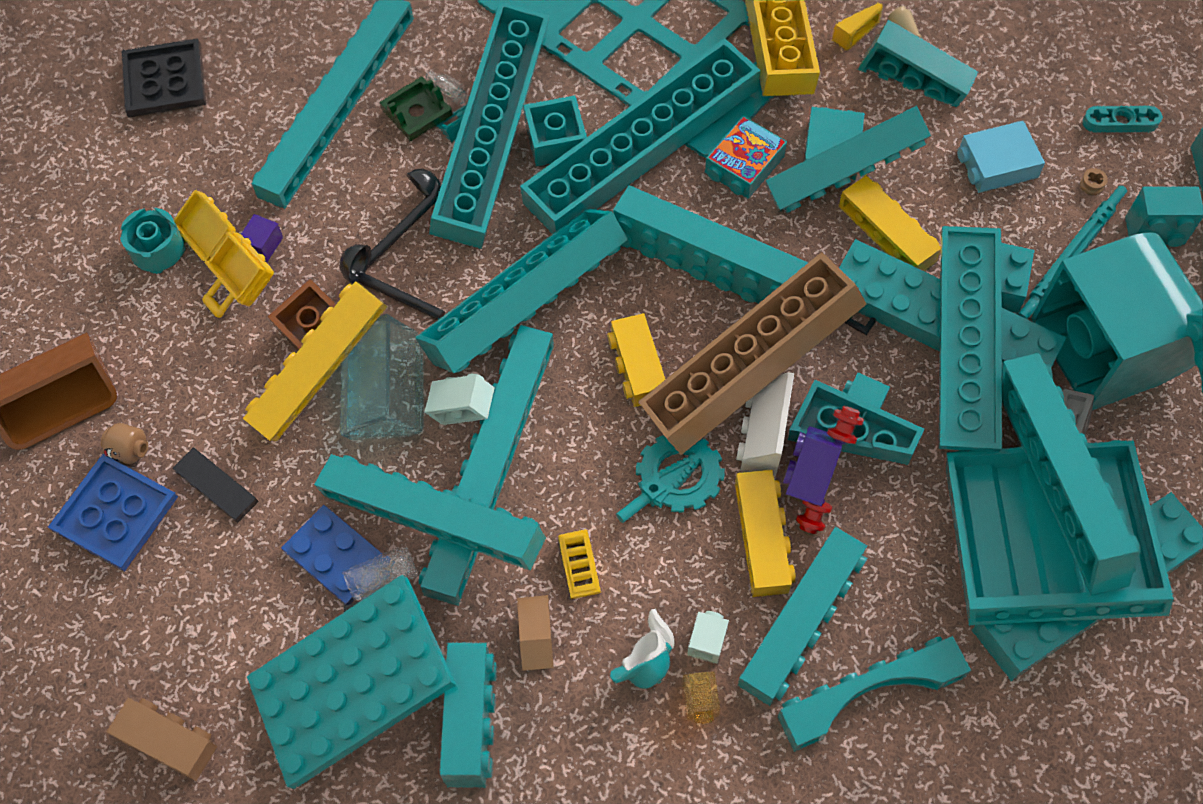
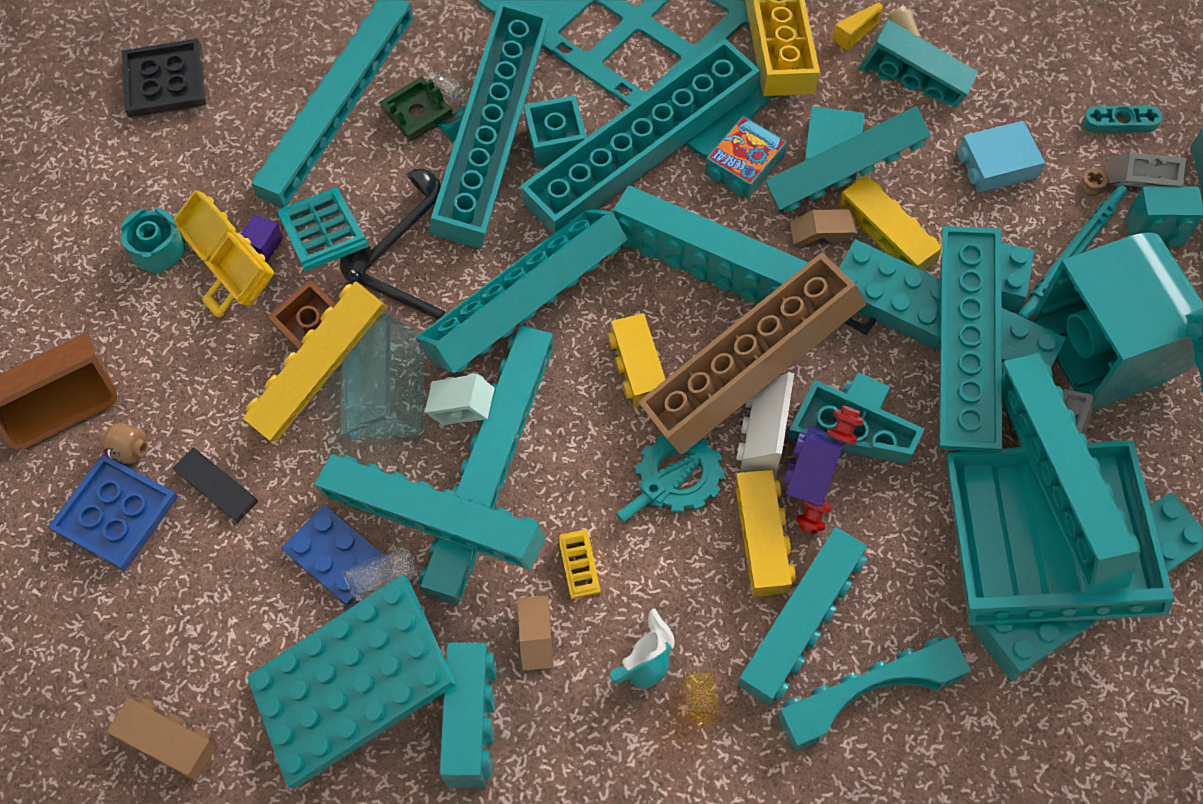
(333, 251): none -> teal piece
(708, 636): light aqua brick -> none
(830, 224): none -> medium nougat slope
(1142, 170): none -> light grey window

